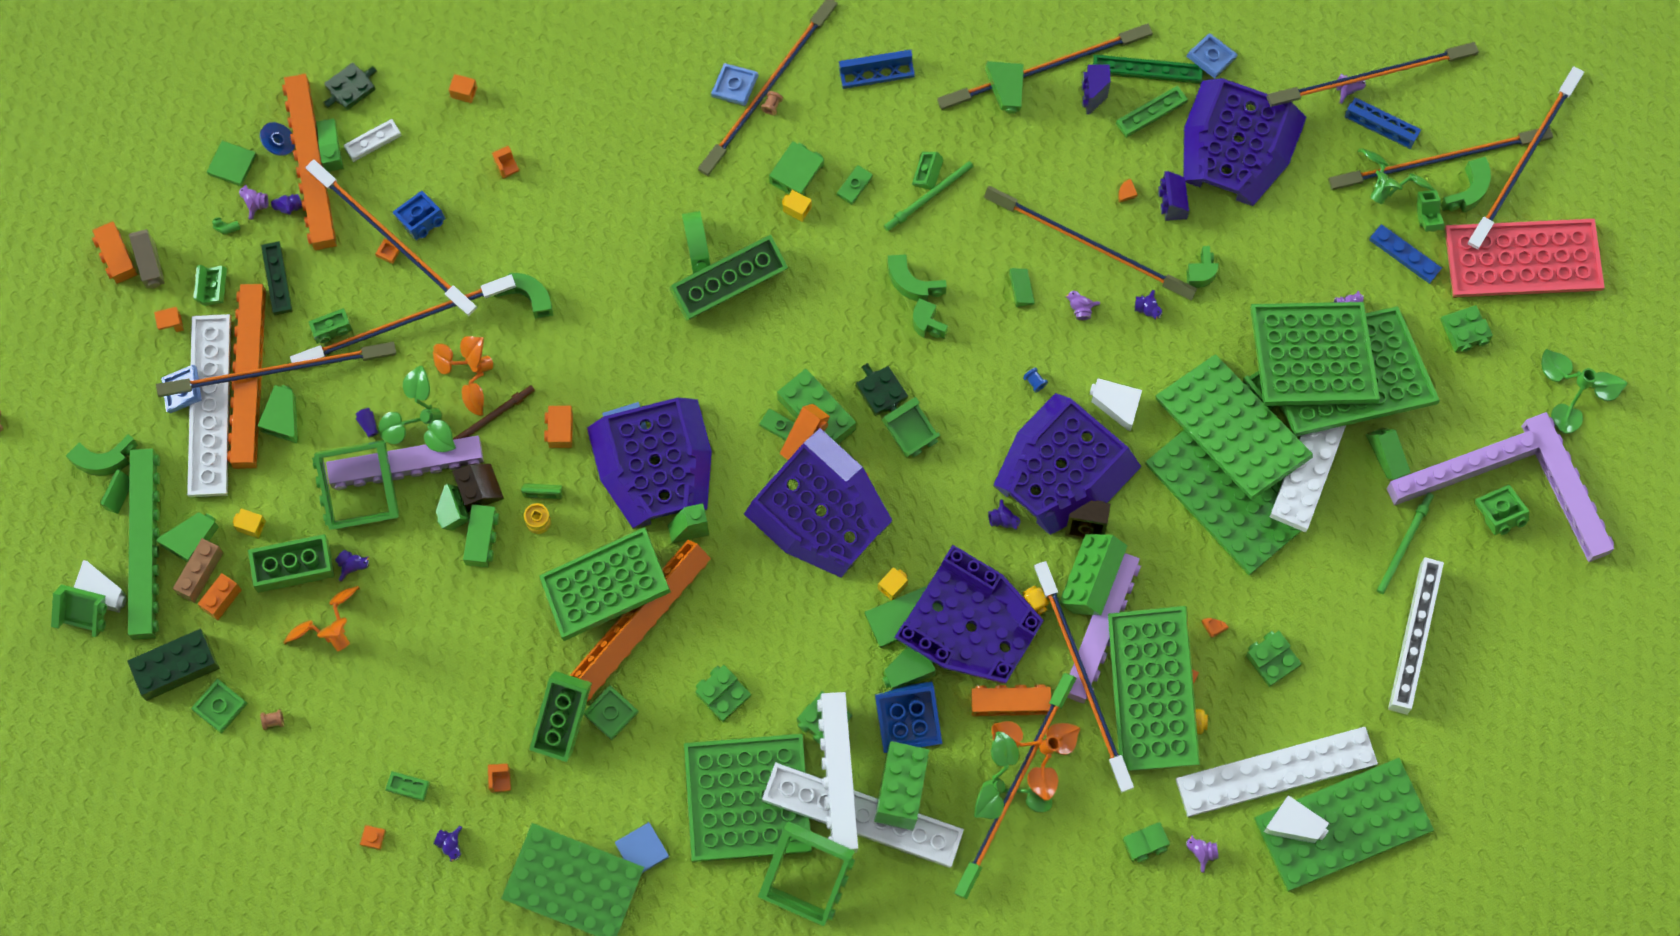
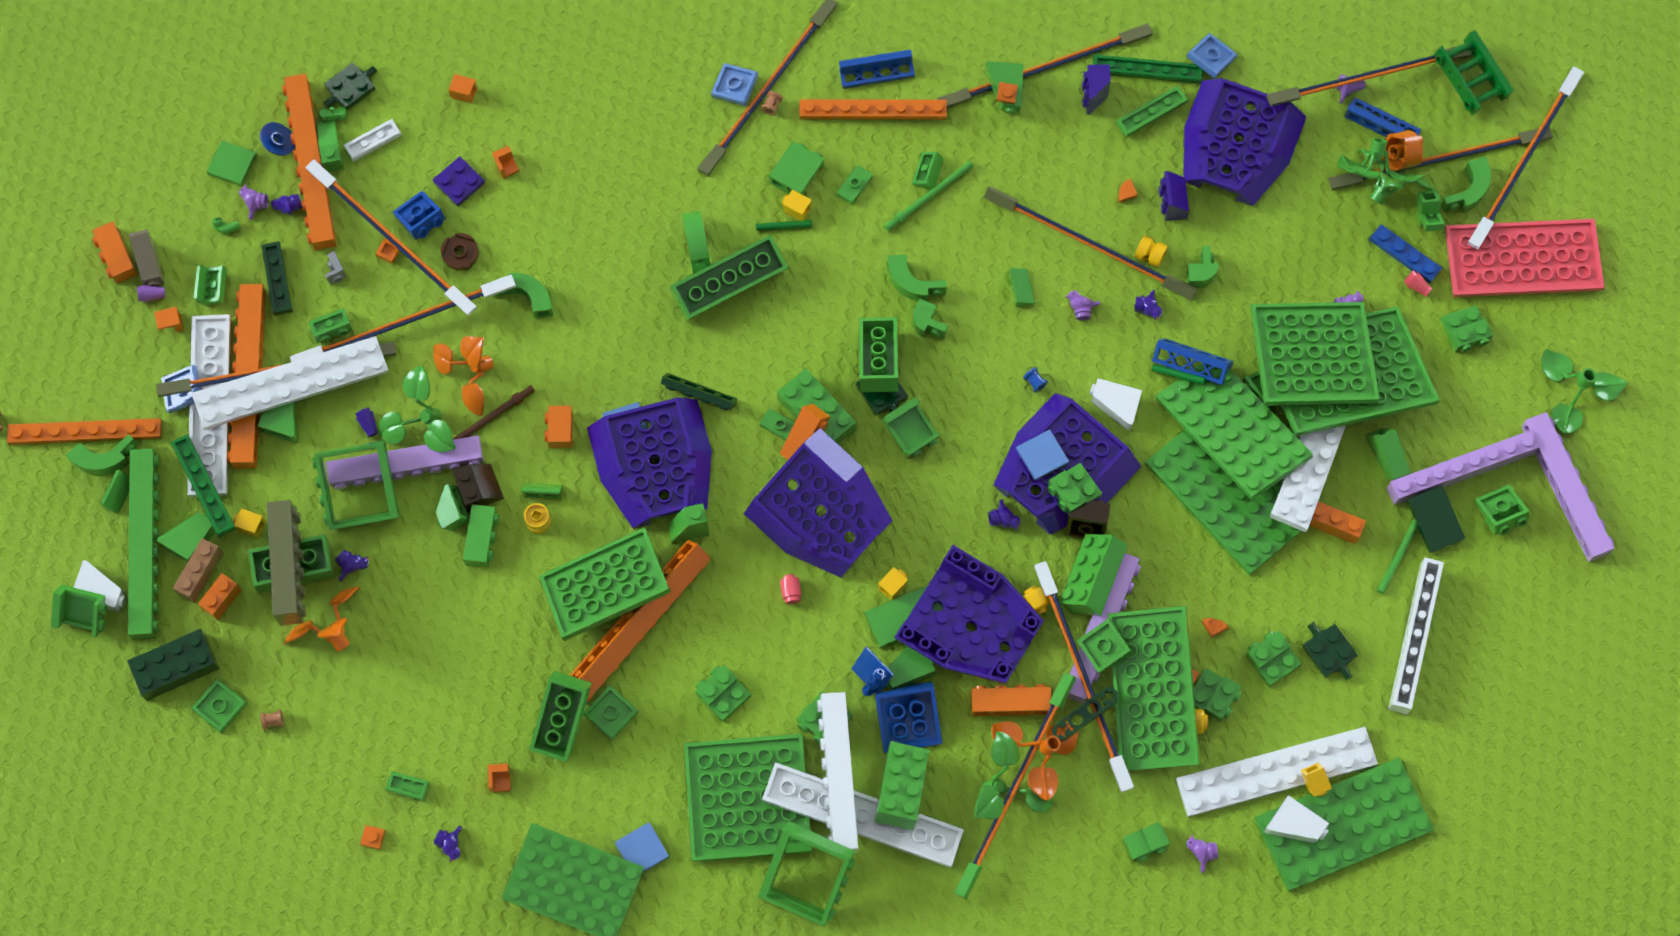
(84, 431): none -> orange plate
(149, 293): none -> medium lavender cone
(203, 486): none -> green tile
(285, 563): none -> olive brick
(289, 382): none -> white plate
(332, 114): none -> bright green piece
(337, 272): none -> light grey bracket
(458, 181): none -> dark purple plate
(462, 261): none -> reddish brown plate
(704, 393): none -> dark green plate
(783, 225): none -> green bar
(790, 589): none -> coral brick
(871, 672): none -> blue hinge
(873, 109): none -> orange plate
(878, 354): none -> bright green brick
(1006, 93): none -> orange plate
(1042, 455): none -> medium blue tile
(1073, 488): none -> bright green plate
(1083, 712): none -> dark green beam
(1104, 646): none -> bright green plate
(1151, 251): none -> yellow wheel
(1179, 374): none -> green bar
(1195, 354): none -> blue fence
(1215, 694): none -> bright green plate
(1316, 779): none -> yellow brick
(1330, 651): none -> dark green plate
(1337, 523): none -> orange brick
(1376, 152): none -> bright green plant
(1404, 150): none -> orange brick
(1417, 283): none -> coral cone
(1435, 519): none -> dark green tile
(1487, 64): none -> green fence

